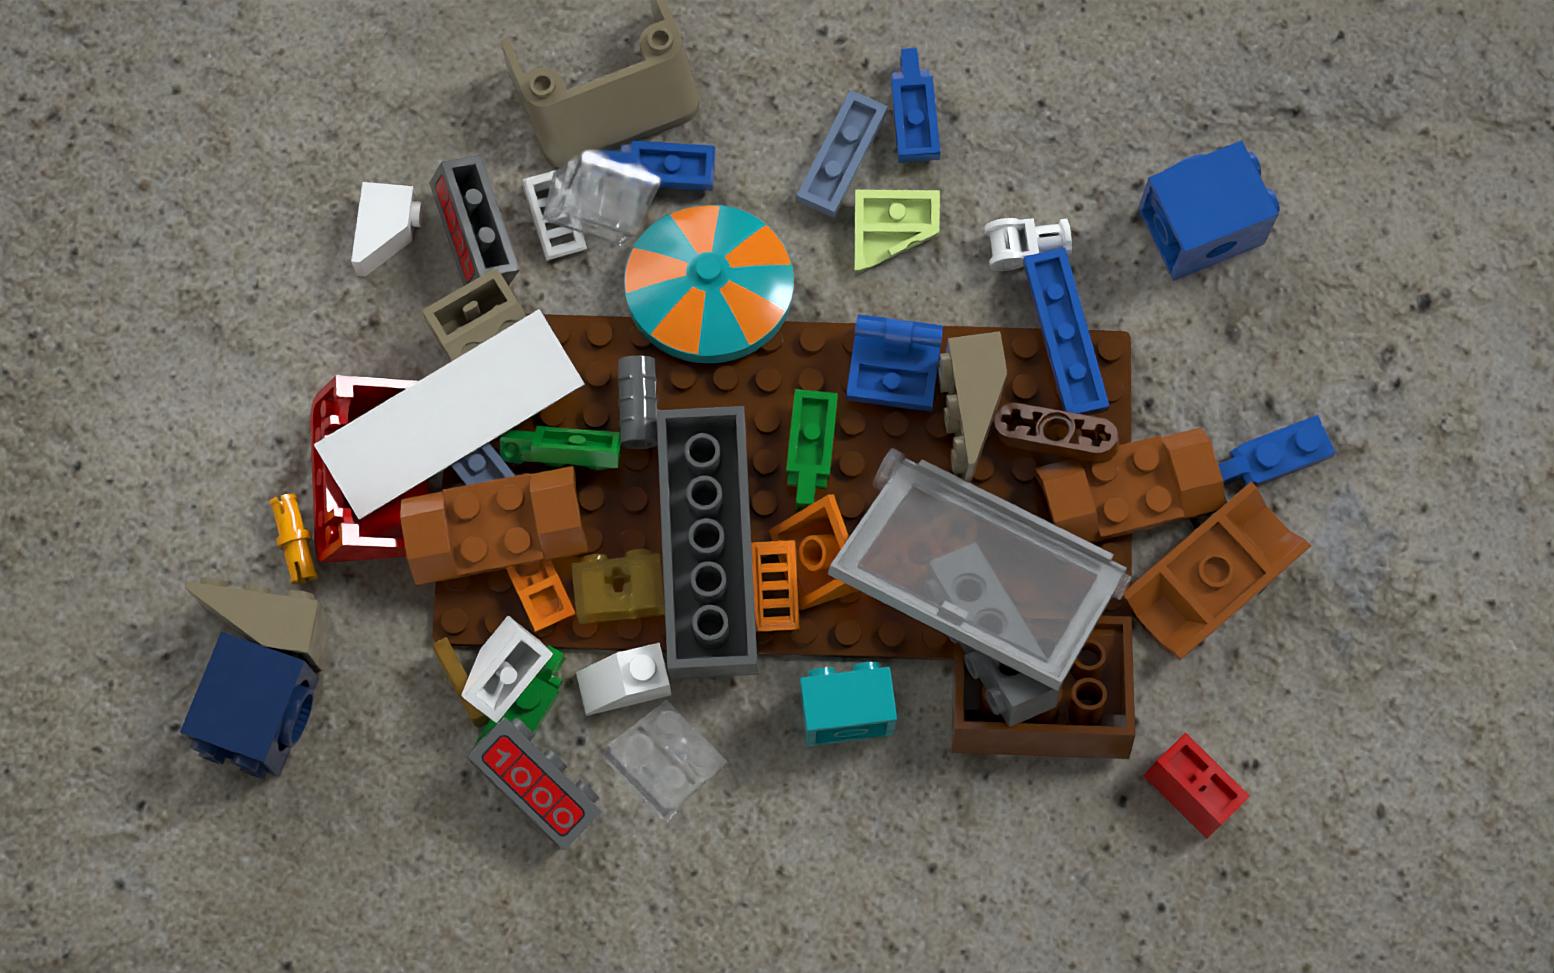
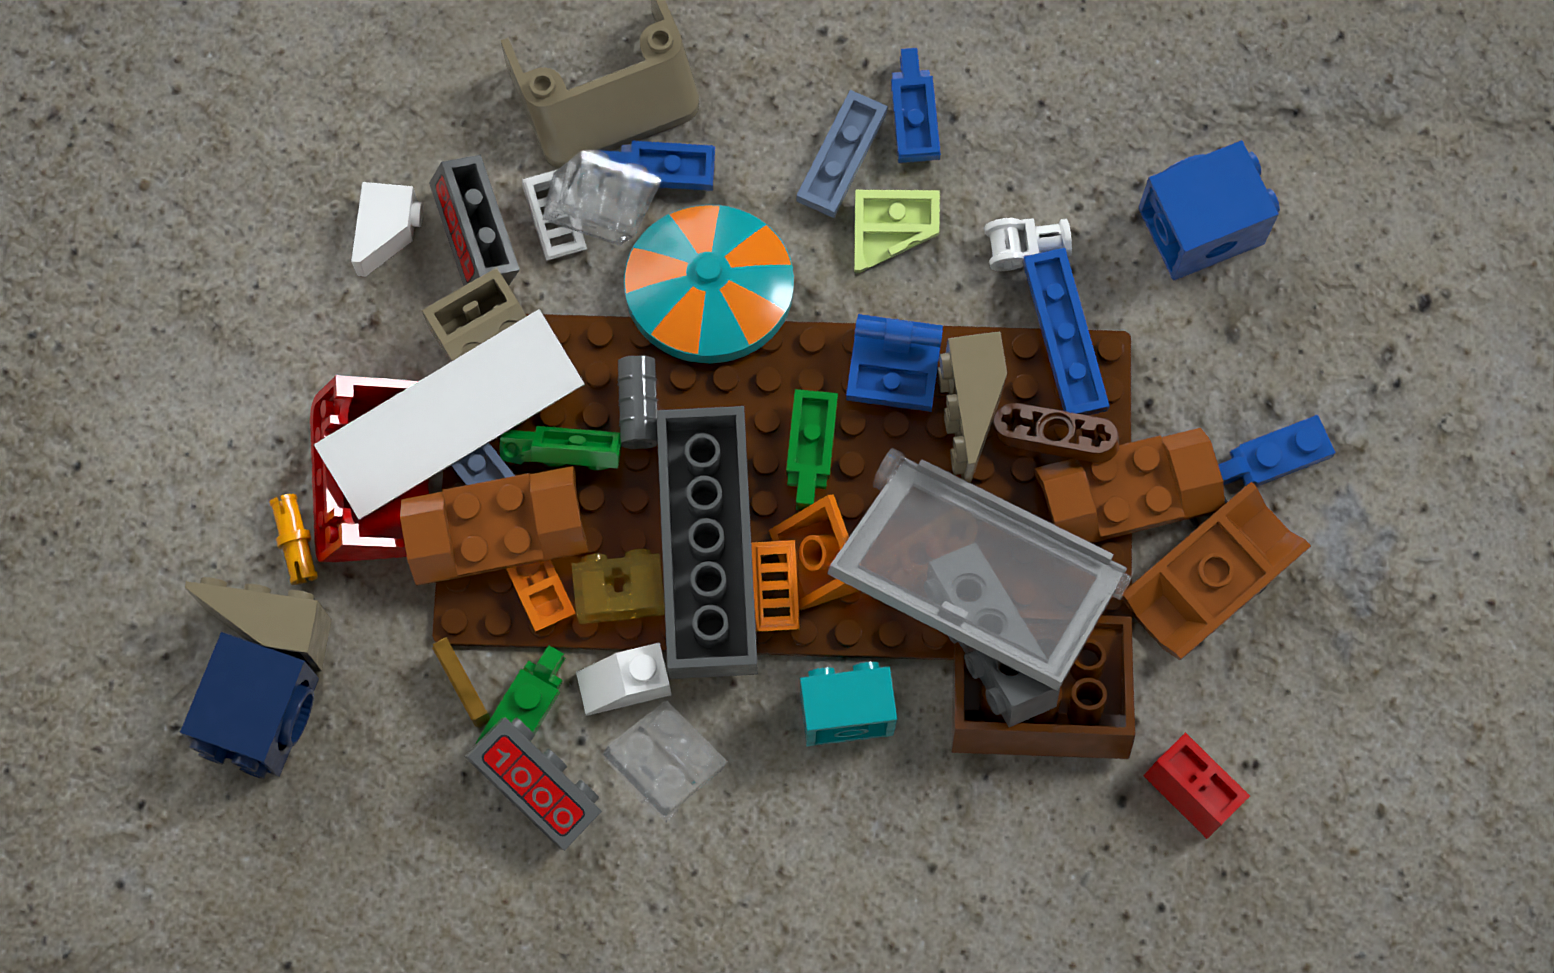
(504, 669): white slope -> none

